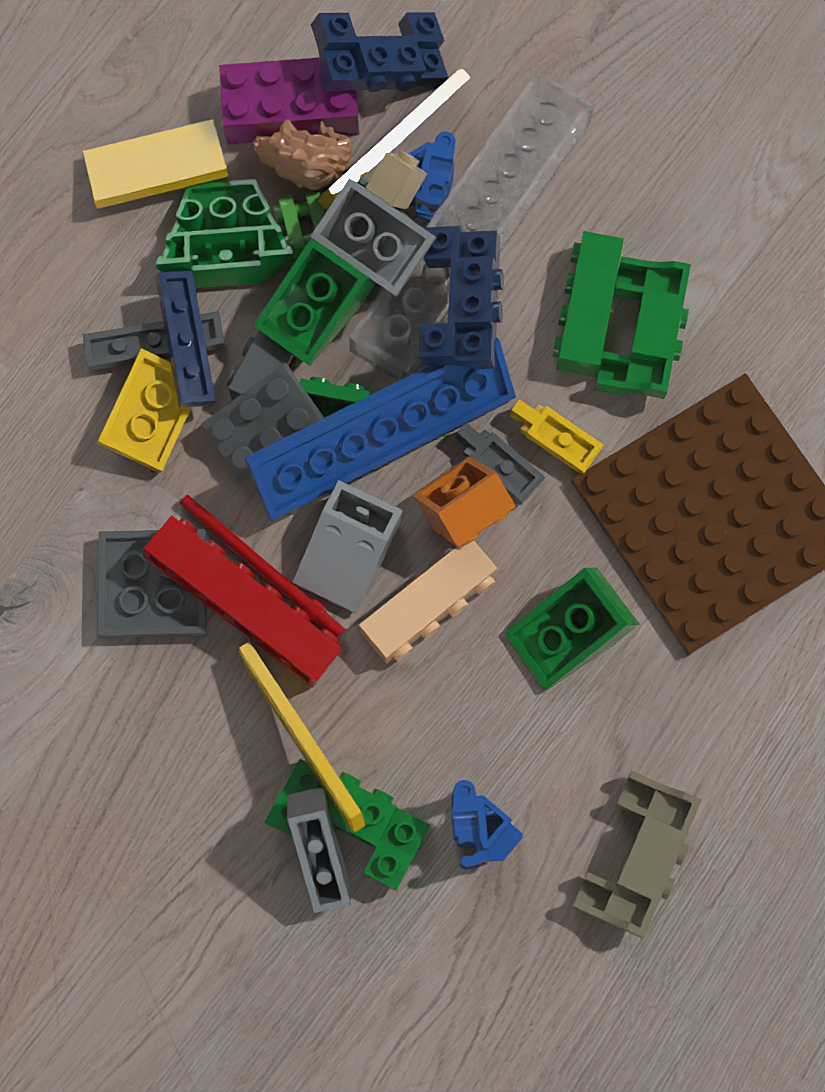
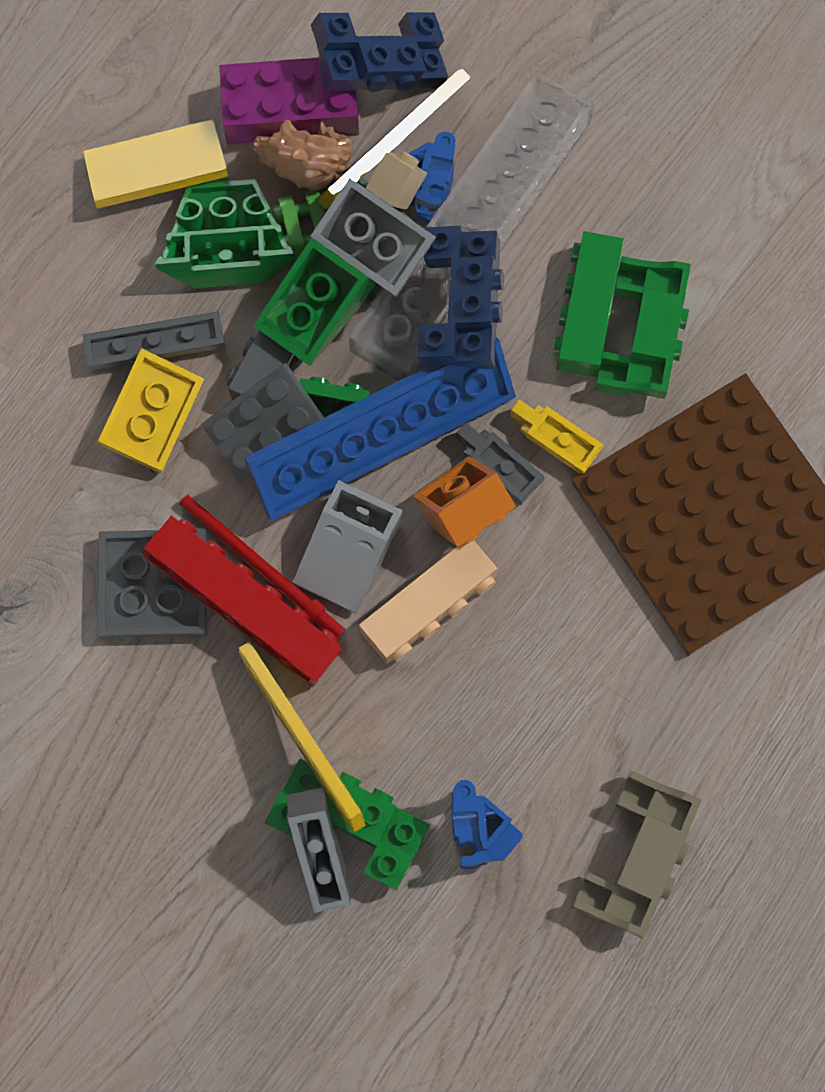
(185, 339): dark blue plate -> none
(571, 627): green slope -> none

